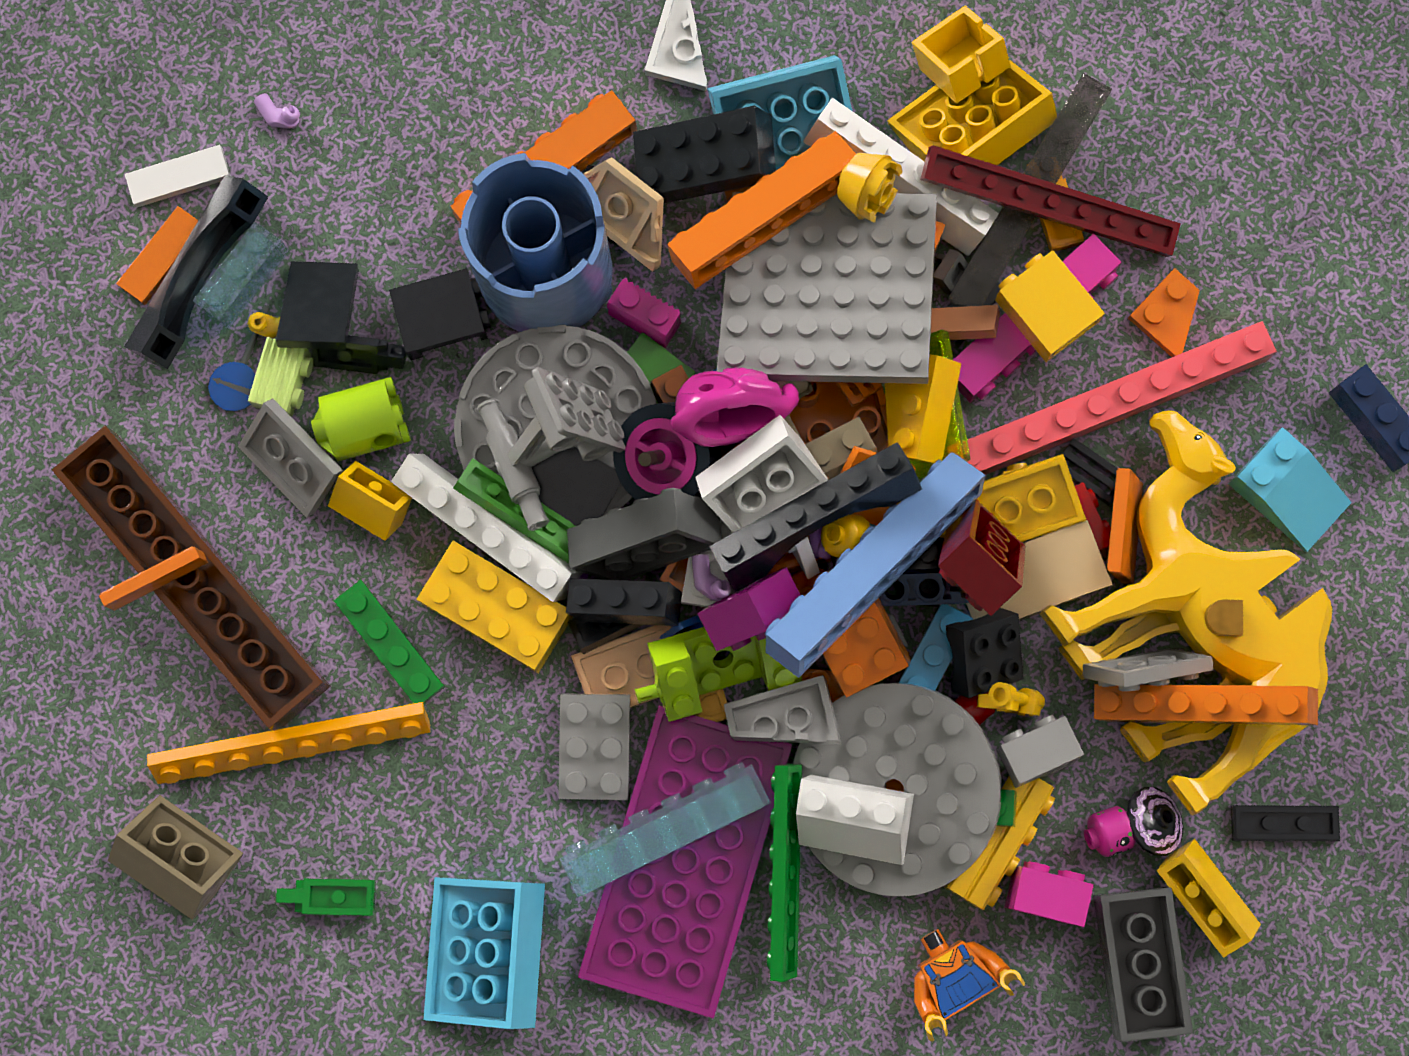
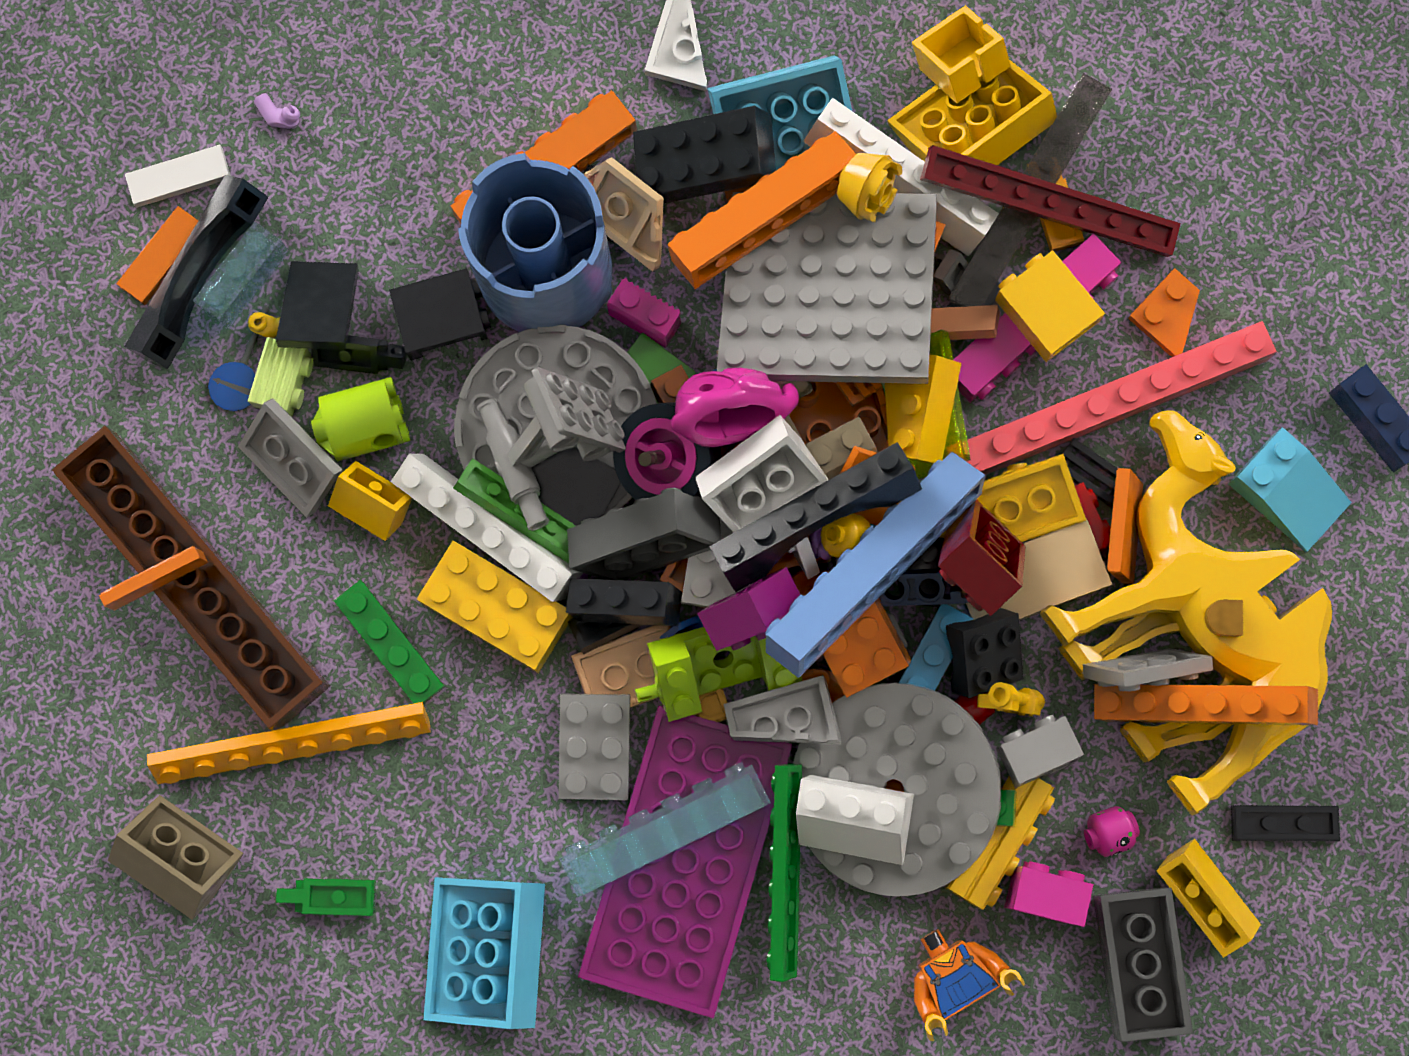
(707, 583): lavender arm -> none
(1155, 821): dish -> none

